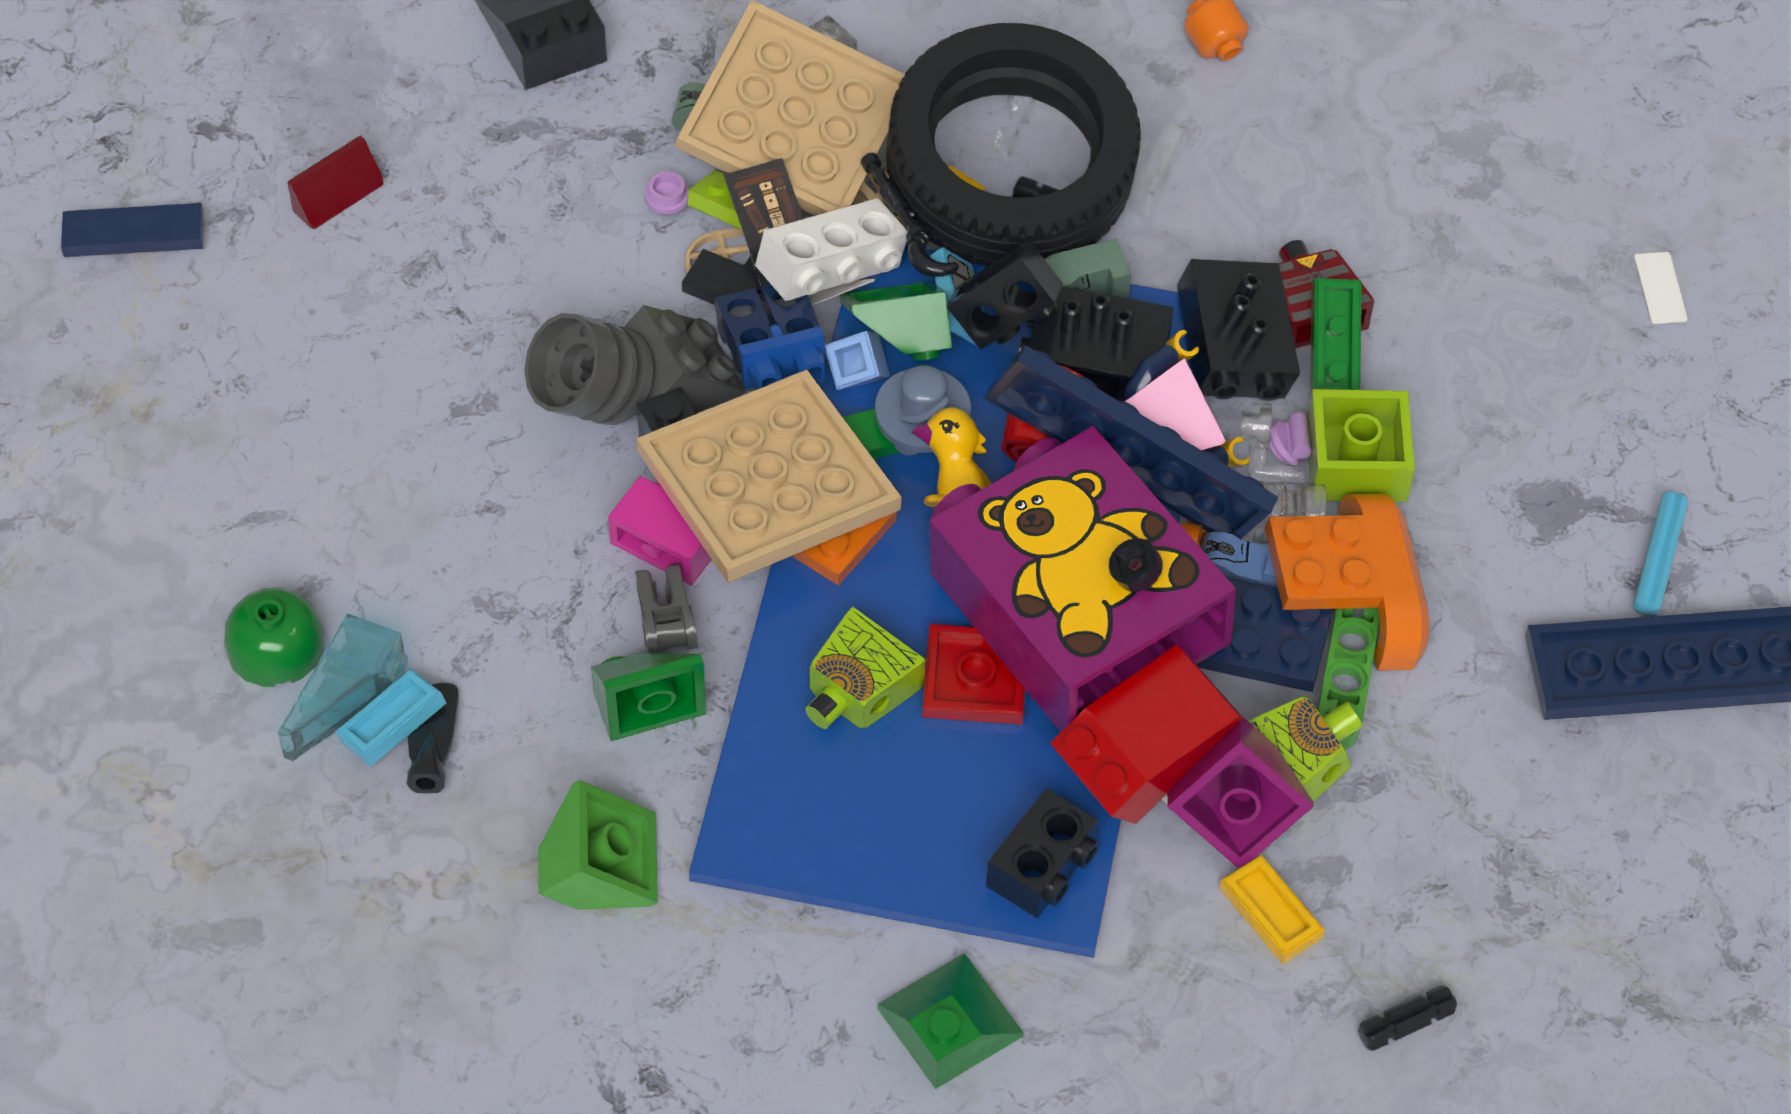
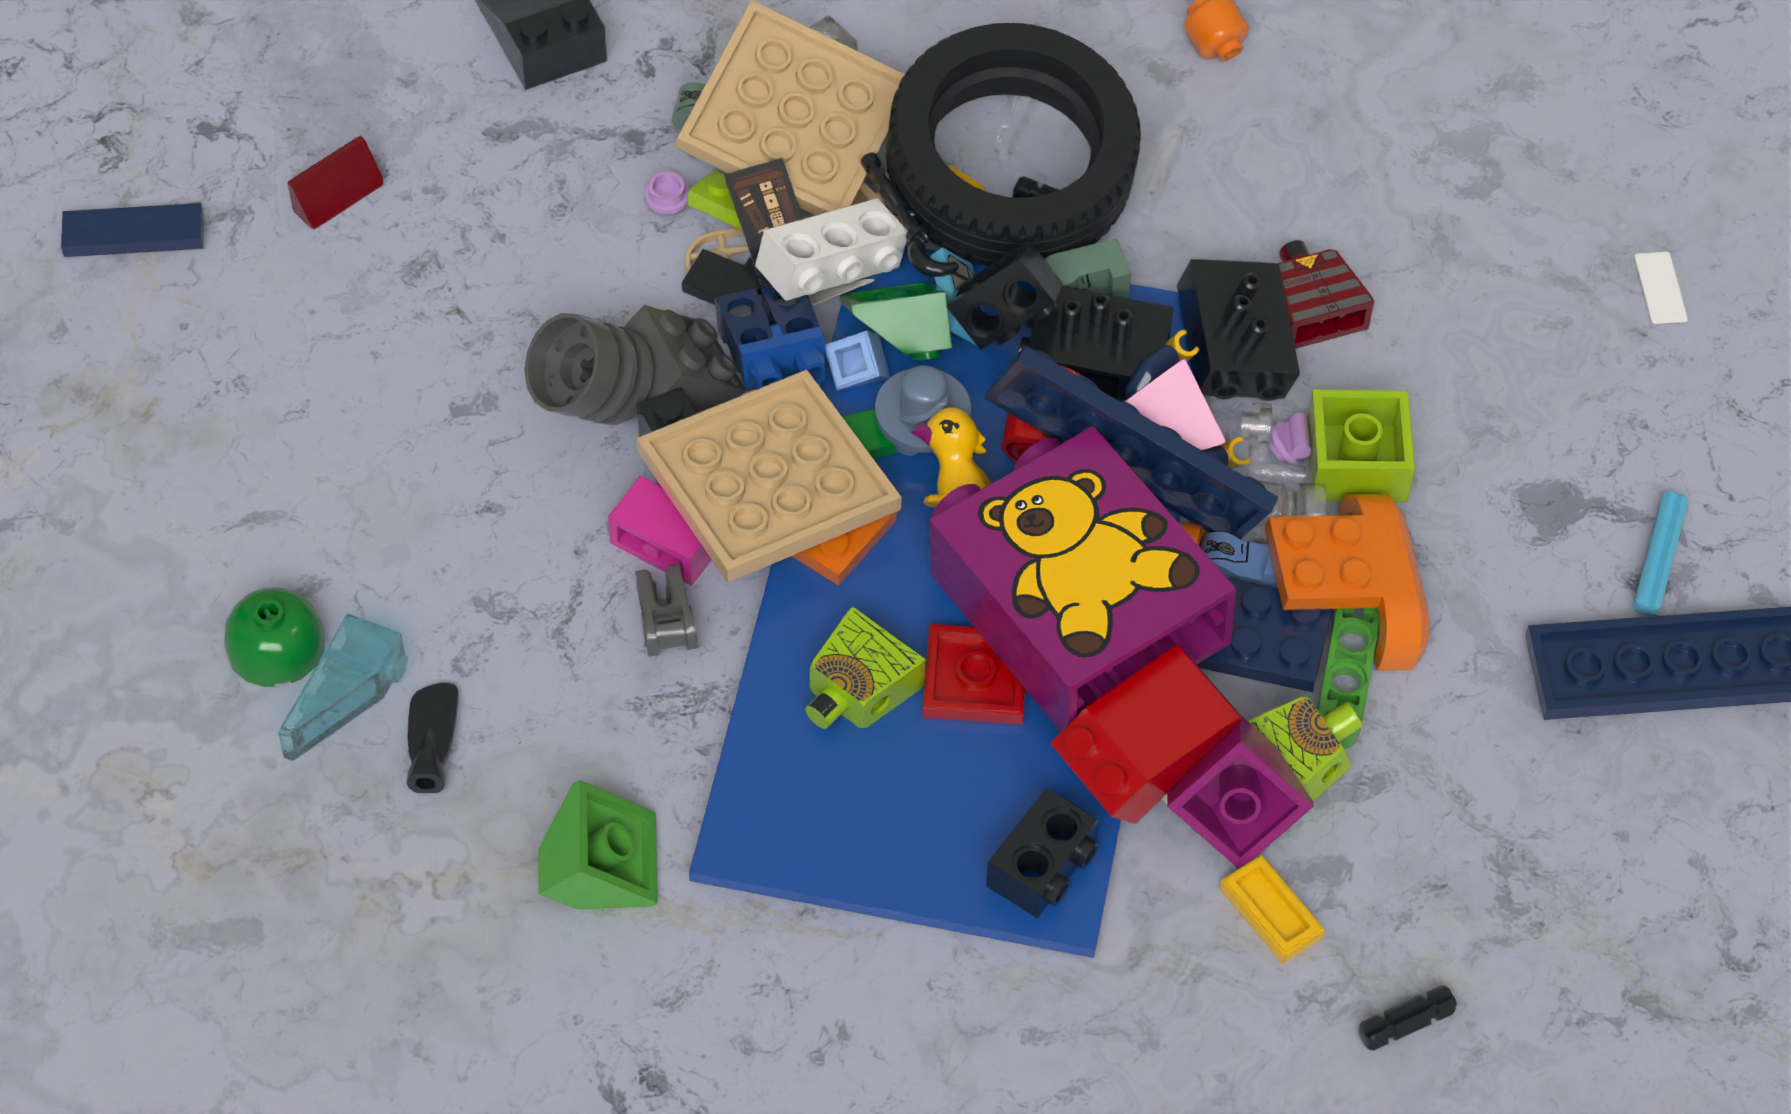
(390, 717): medium azure tile -> none
(648, 691): green slope -> none
(950, 1020): green slope -> none
(1135, 564): black tile -> none
(1335, 334): green tile -> none

